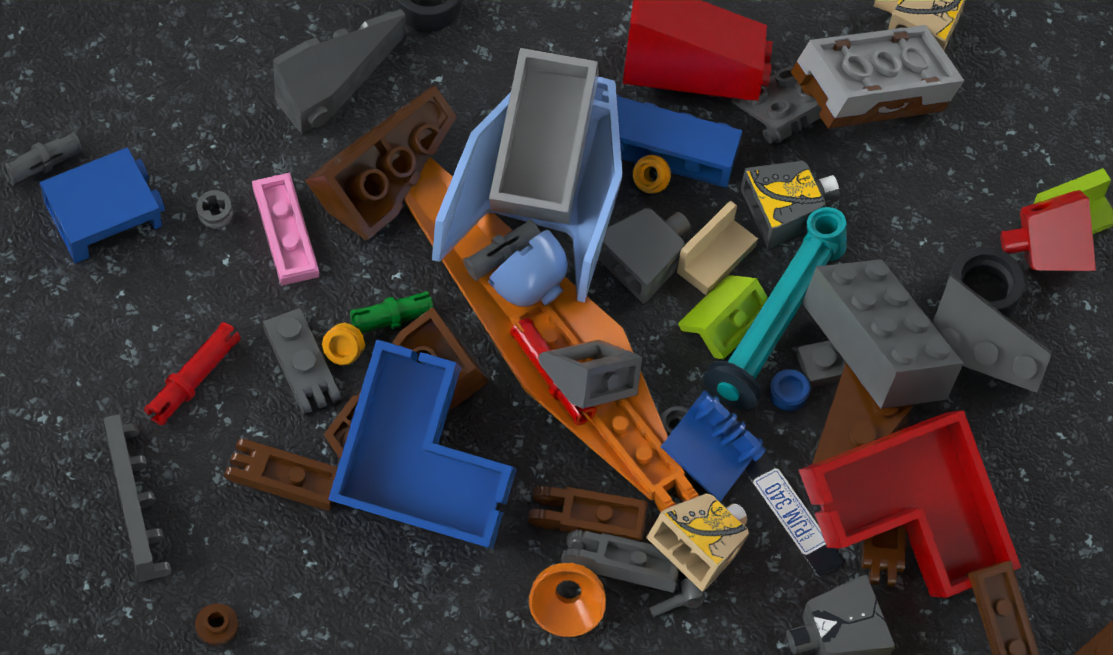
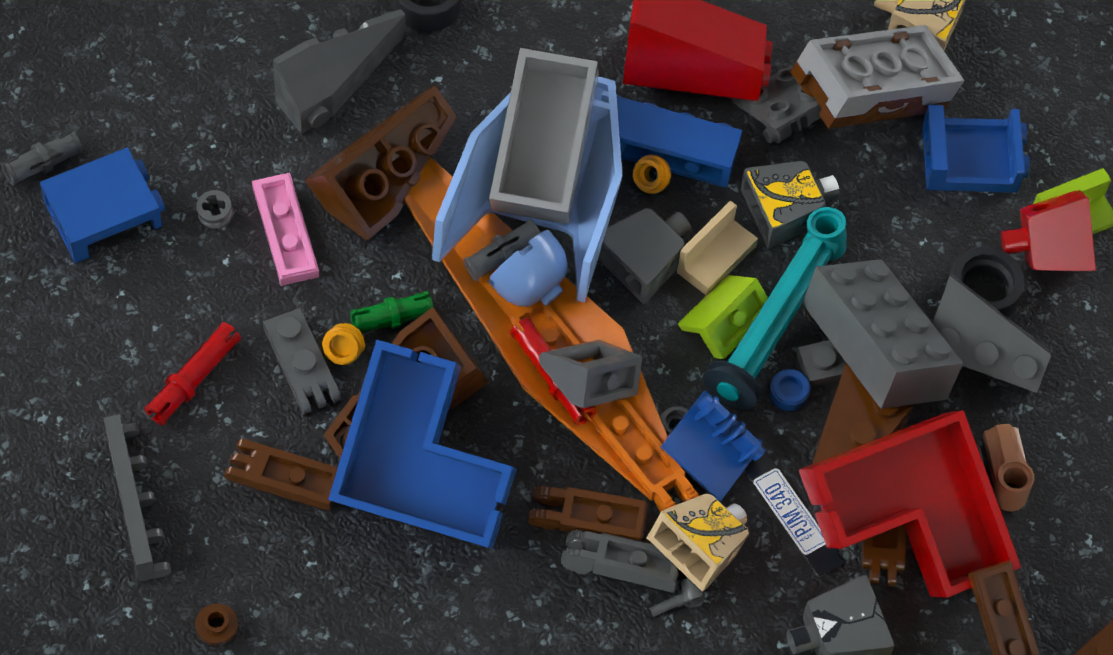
(564, 615): orange piece -> none
(974, 152): none -> blue panel
(1008, 465): none -> nougat piece

